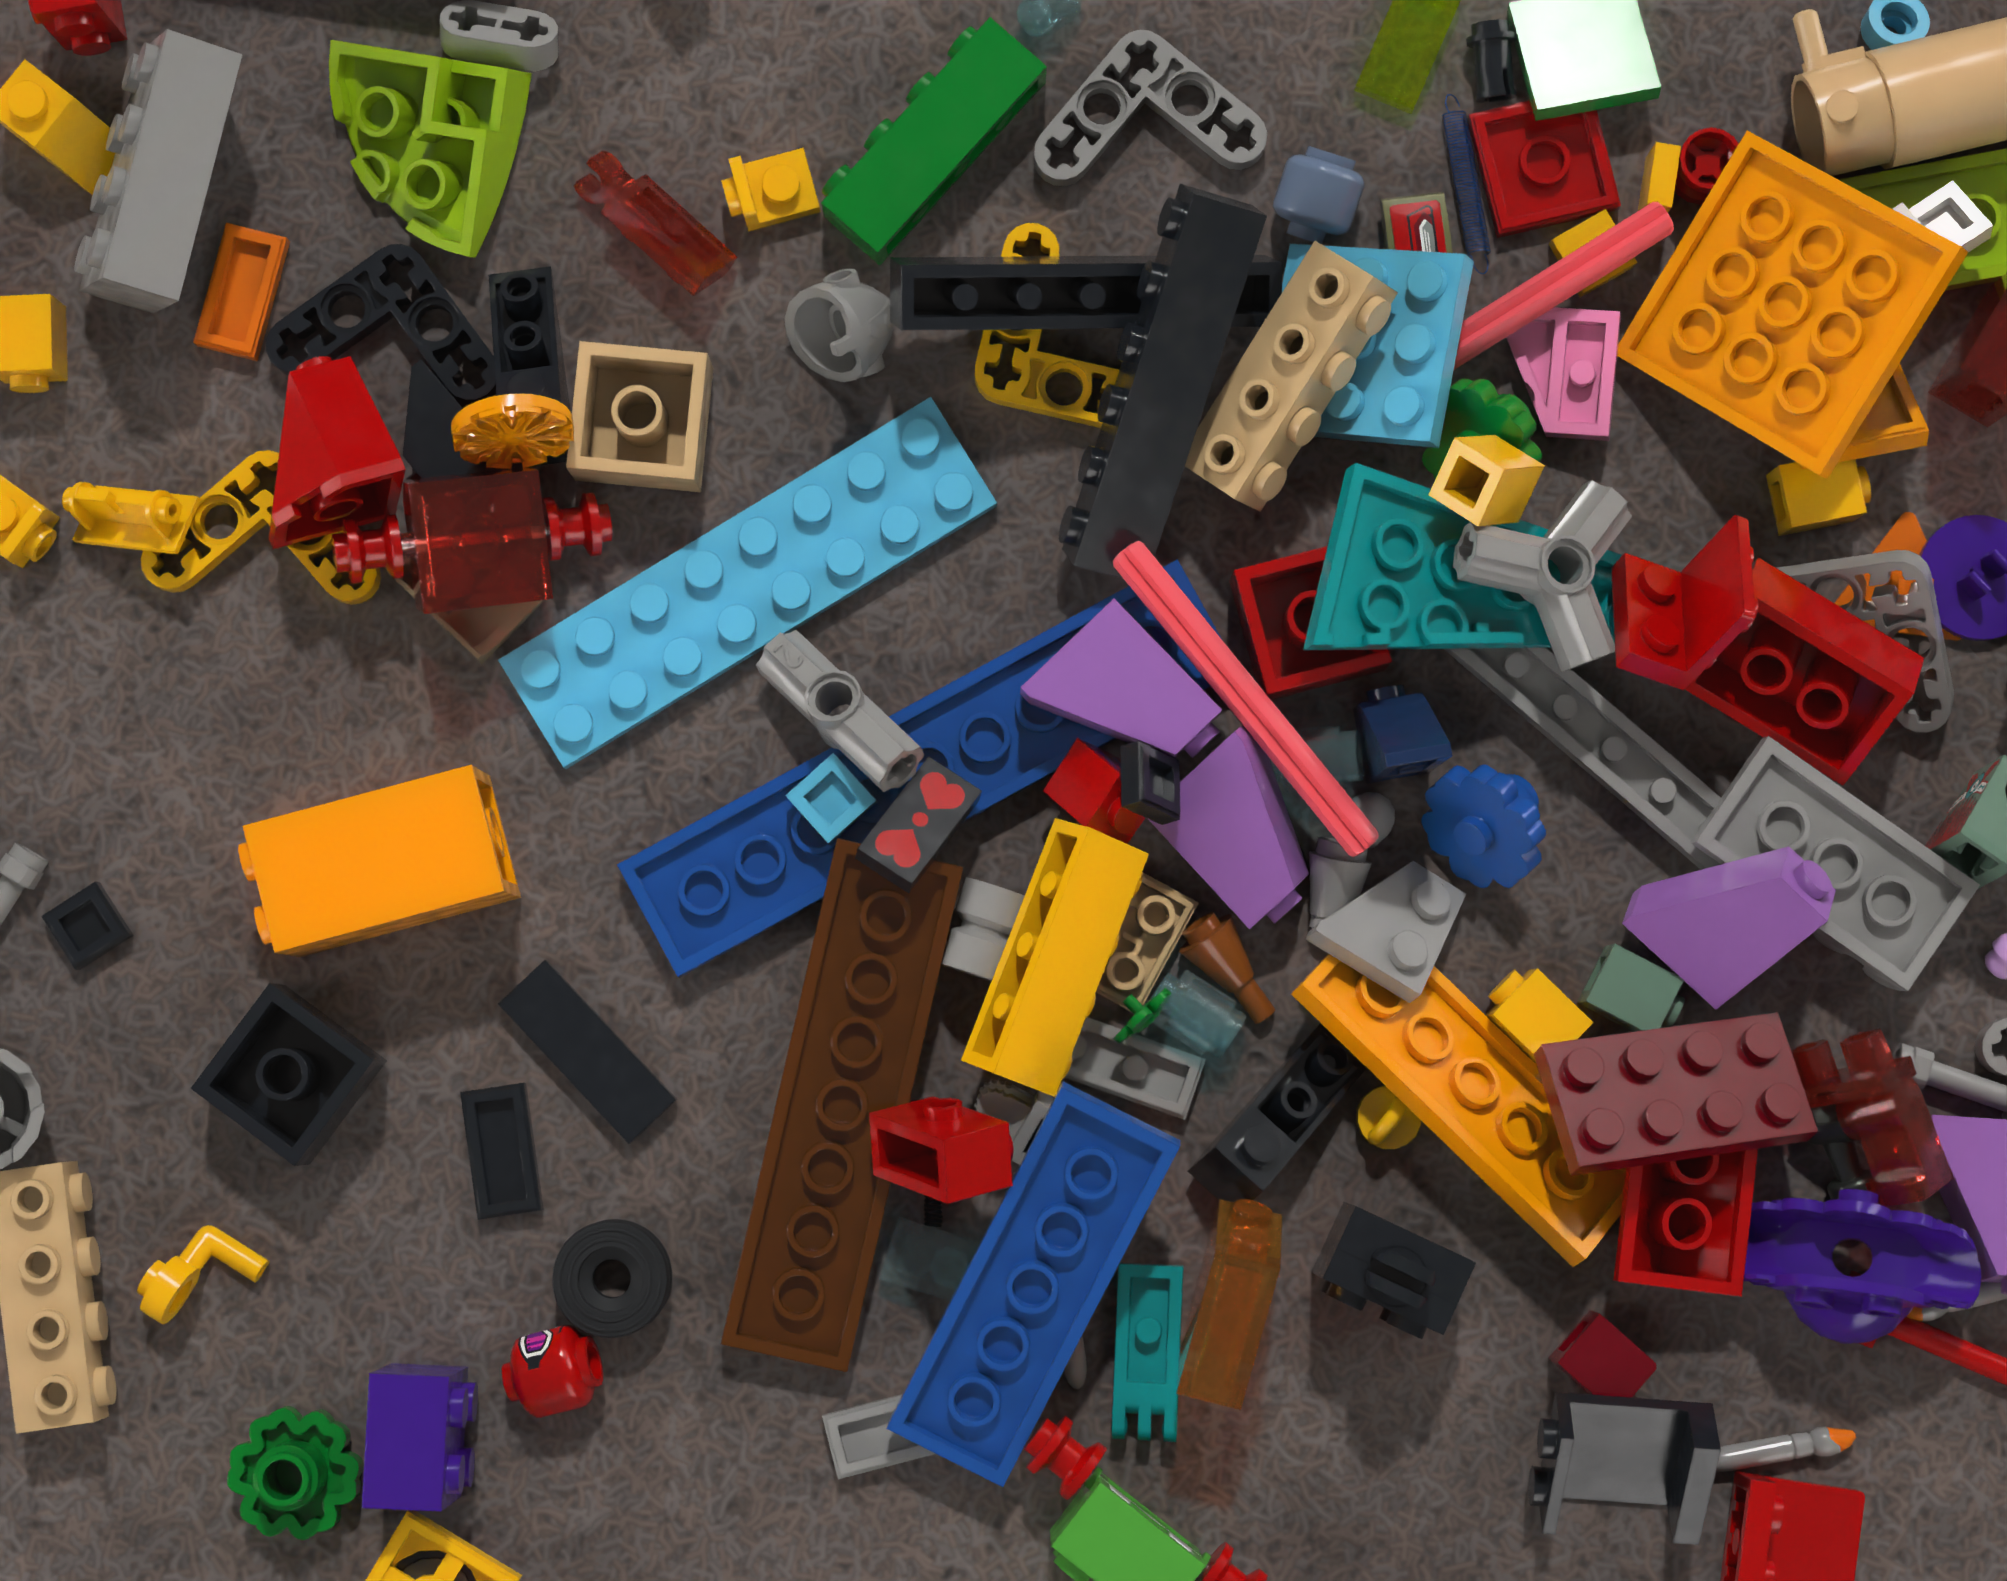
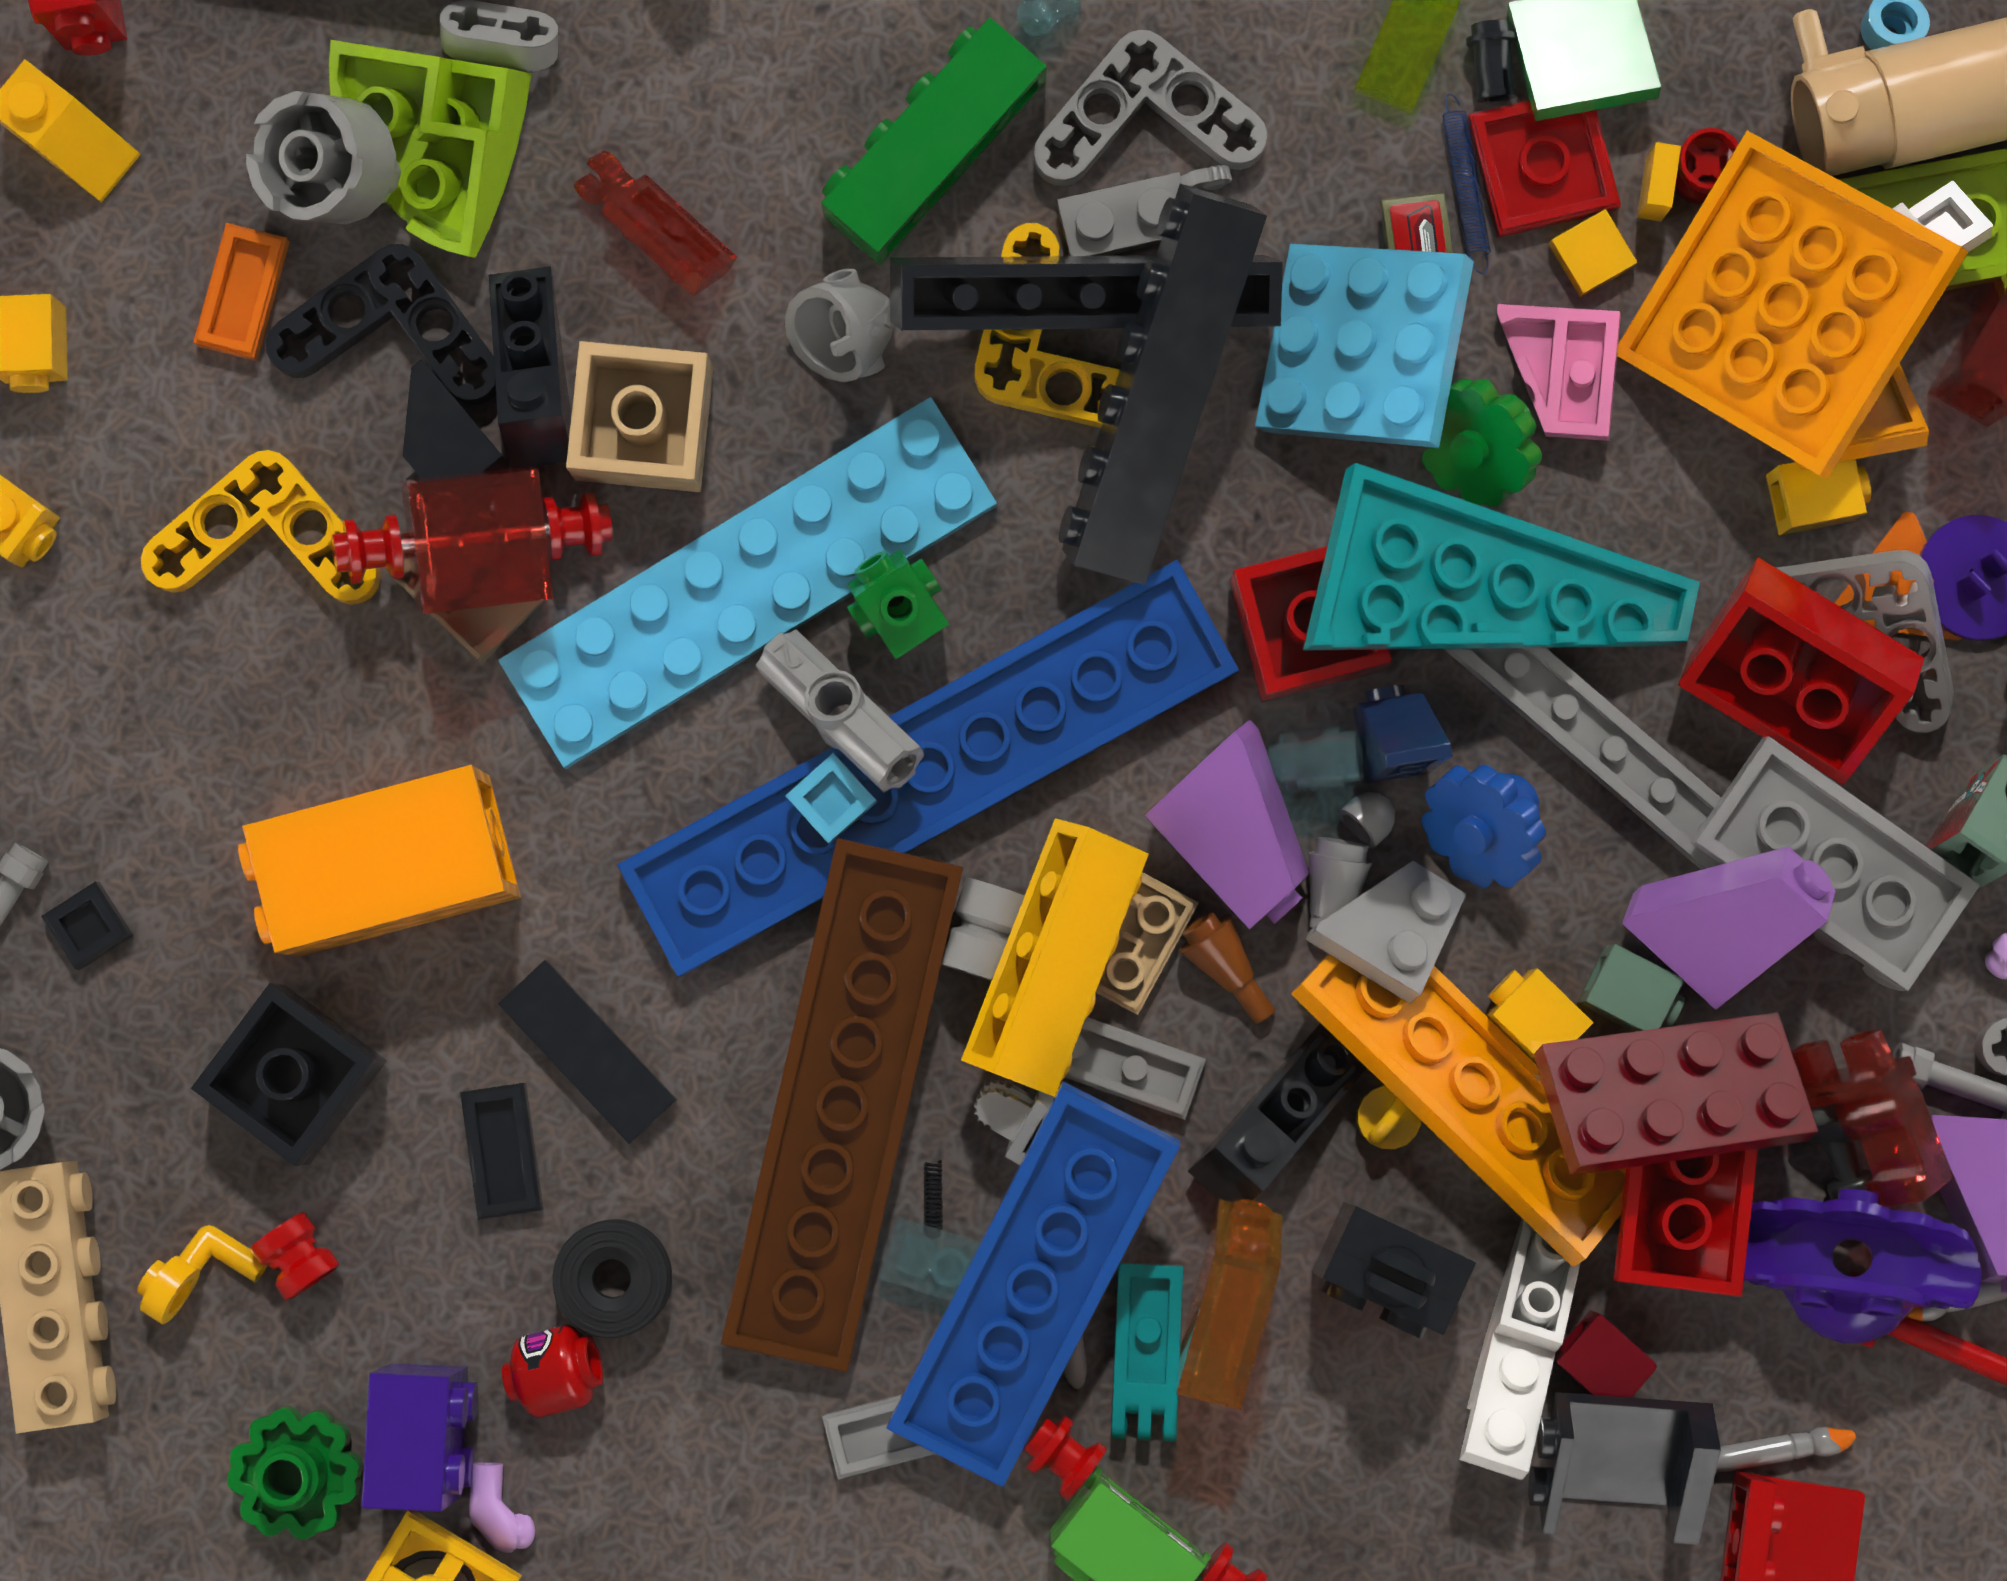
(130, 517): yellow hinge -> none
(158, 171): light grey brick -> none
(292, 1252): none -> red wheel
(322, 158): none -> light grey brick
(332, 455): red slope -> none
(492, 1516): none -> lavender arm
(512, 430): light orange wheel -> none
(771, 189): yellow bracket -> none
(903, 621): none -> green brick
(918, 824): black tile -> none
(941, 1149): red brick -> none
(1090, 791): red brick -> none
(1125, 687): medium lavender slope -> none
(1127, 214): none -> light grey hinge
(1143, 1015): green plant -> none
(1150, 783): black tile -> none
(1198, 1014): clear light blue brick -> none
(1245, 699): coral axle -> none
(1289, 376): tan brick -> none
(1318, 194): sand blue head -> none
(1486, 480): yellow brick -> none
(1518, 1356): none -> white slope
(1562, 280): coral axle -> none
(1575, 545): light grey piece -> none
(1680, 622): red bracket -> none

